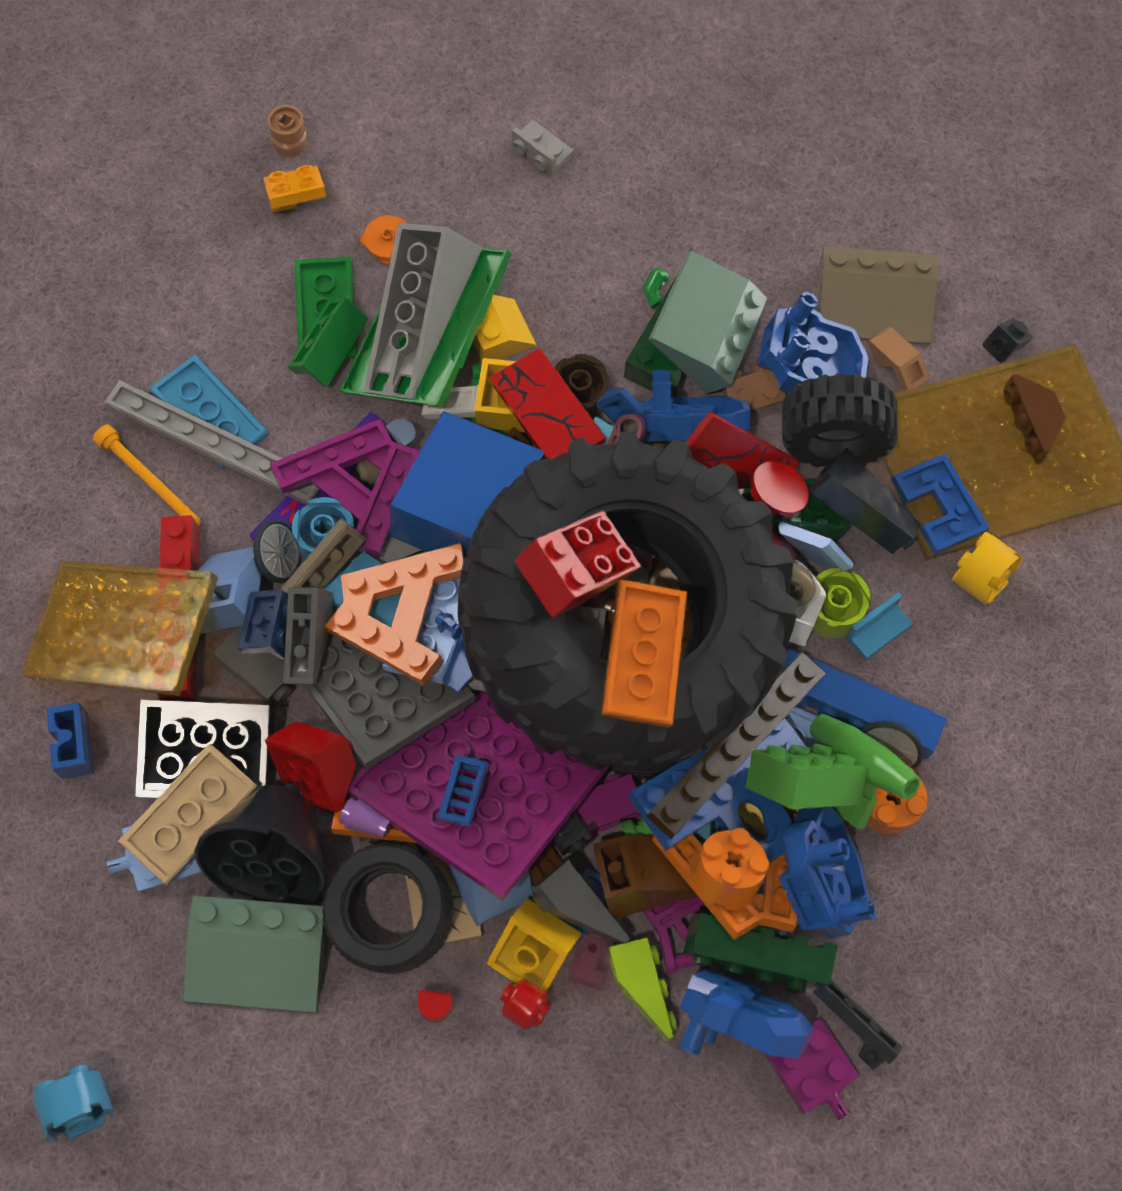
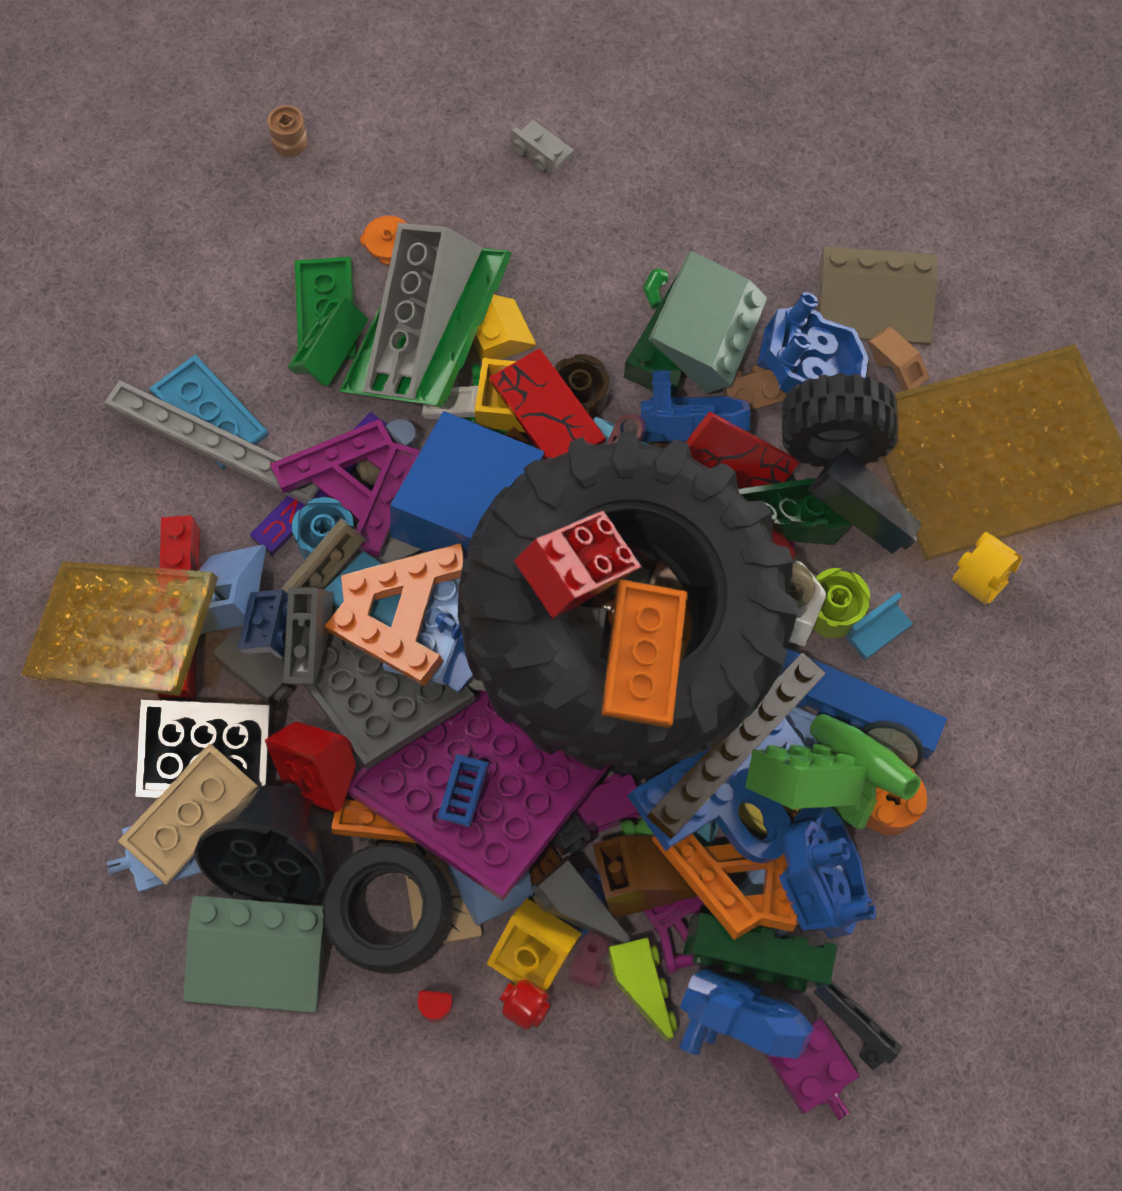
(71, 730): blue brick -> none
(72, 1103): dark azure brick -> none
(108, 439): light orange piece -> none
(276, 551): light grey wheel -> none
(294, 187): light orange plate -> none
(363, 818): medium lavender cone -> none
(617, 403): blue slope -> none
(730, 869): orange brick -> none
(779, 488): tile -> none
(815, 547): light blue tile -> none
(961, 515): blue plate -> none
(1006, 339): black bracket -> none
(1035, 414): reddish brown slope -> none

